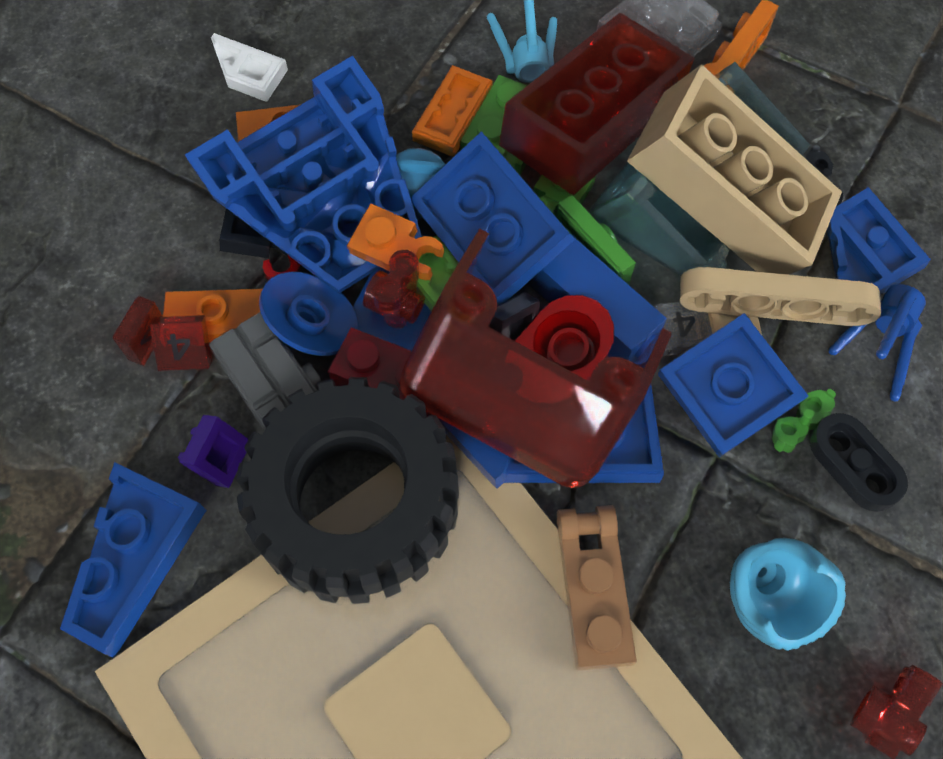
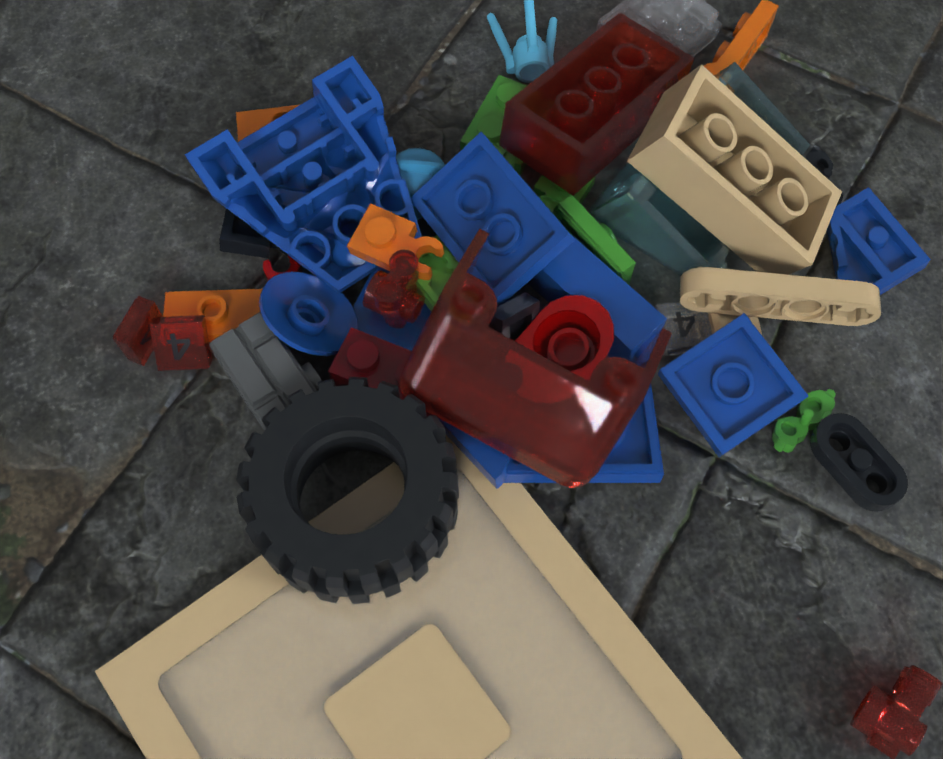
(130, 557): blue wing -> none
(214, 451): dark purple tile -> none
(249, 68): white tile -> none
(451, 110): orange plate -> none
(595, 590): medium nougat plate -> none
(798, 603): medium azure piece -> none
(899, 317): blue plant -> none

